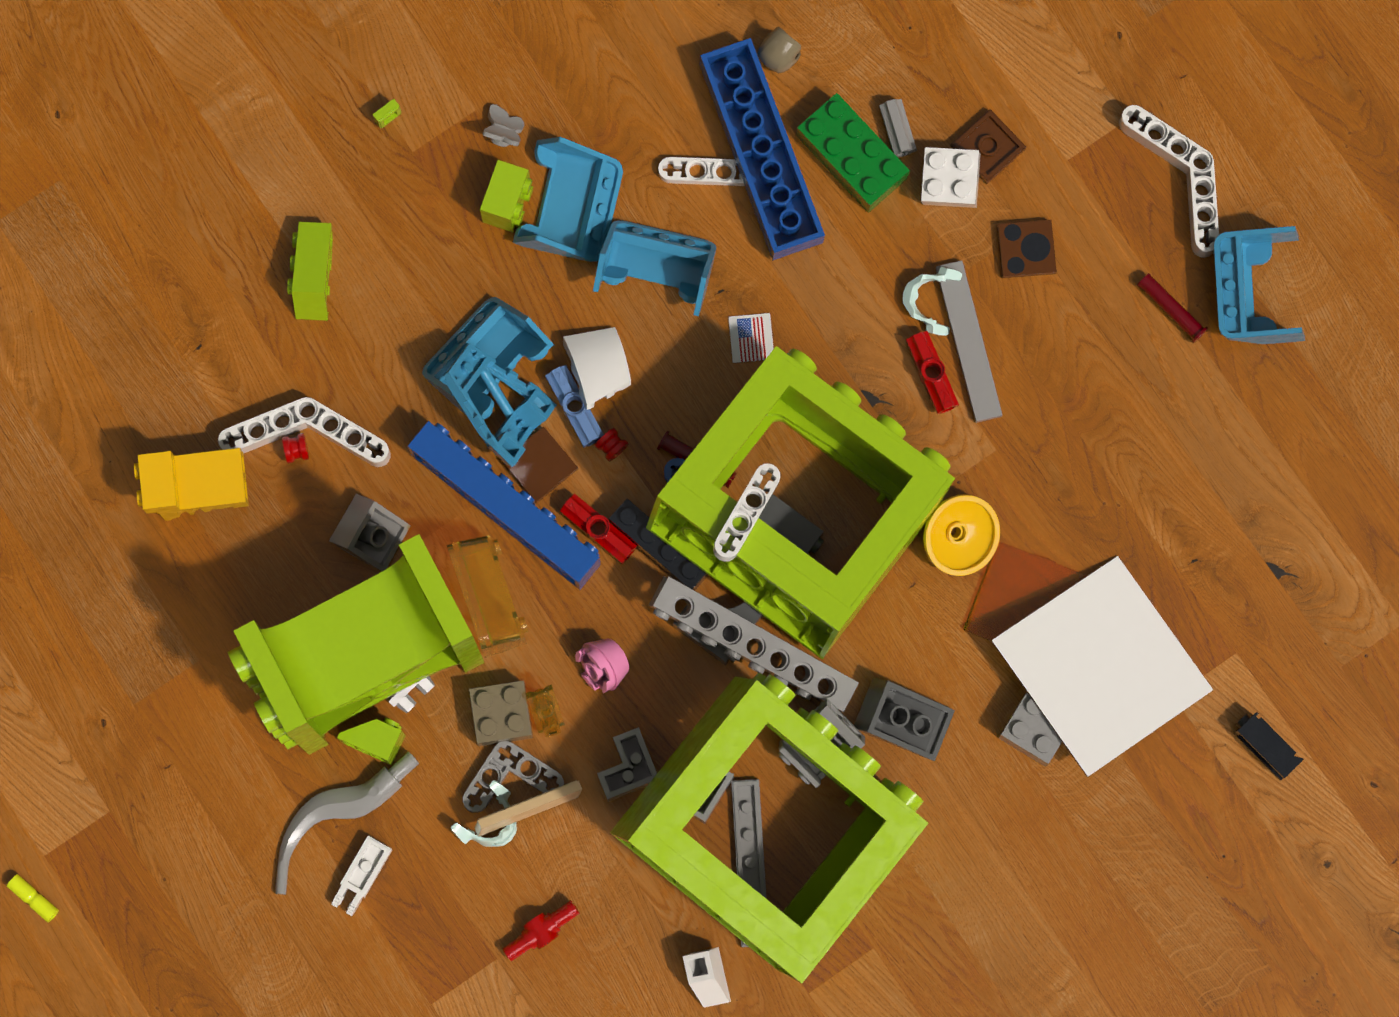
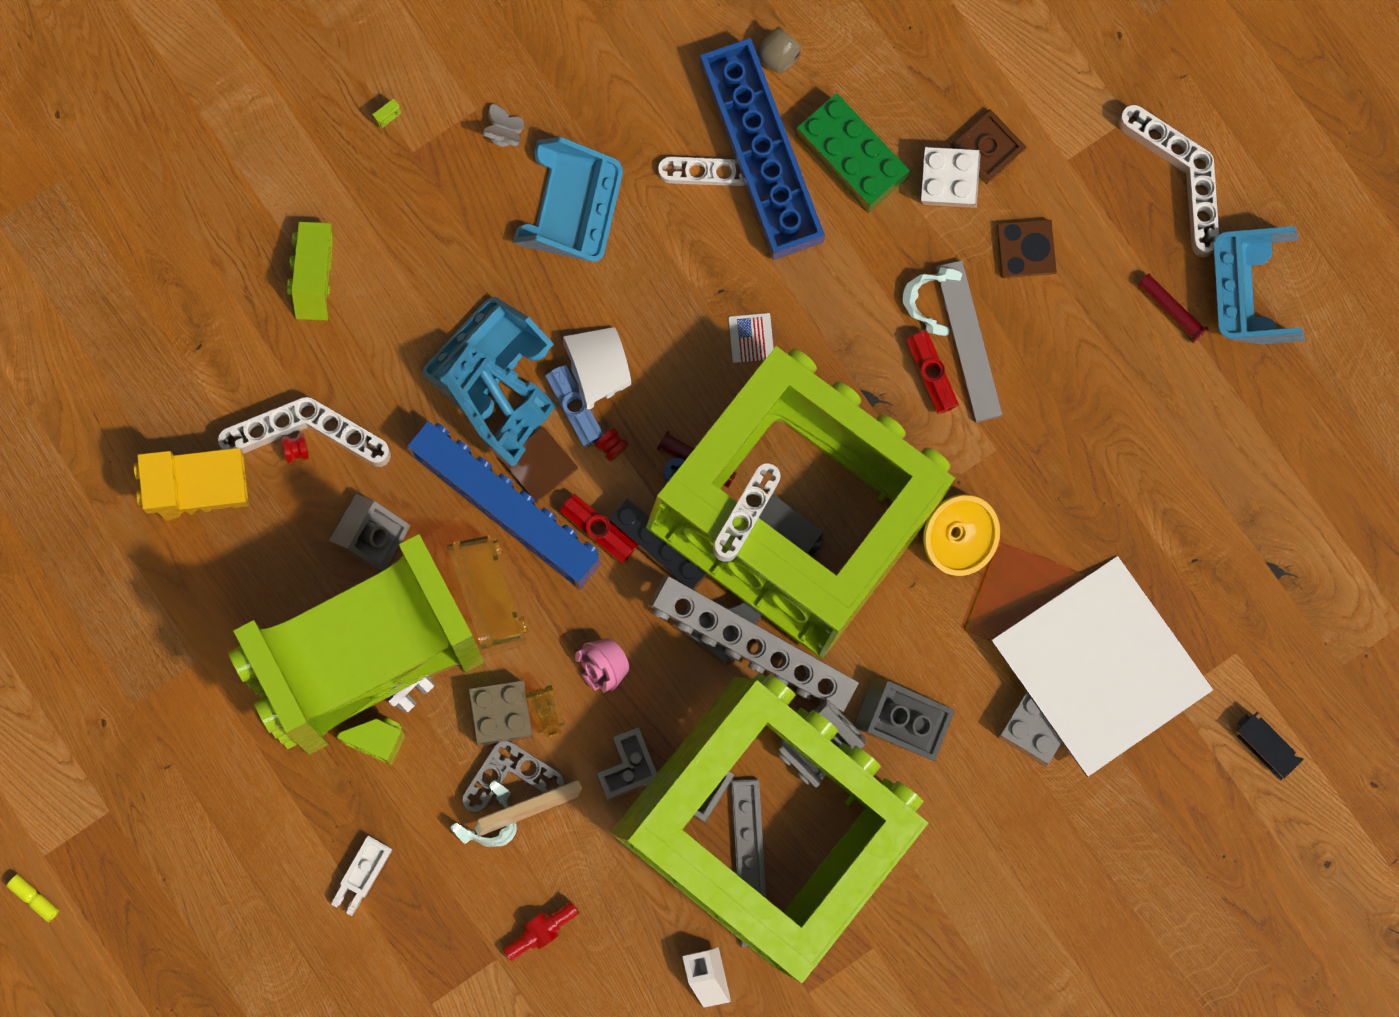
(341, 804): light grey animal -> none
(506, 195): lime brick -> none
(657, 258): dark azure windscreen -> none
(897, 127): light grey axle -> none

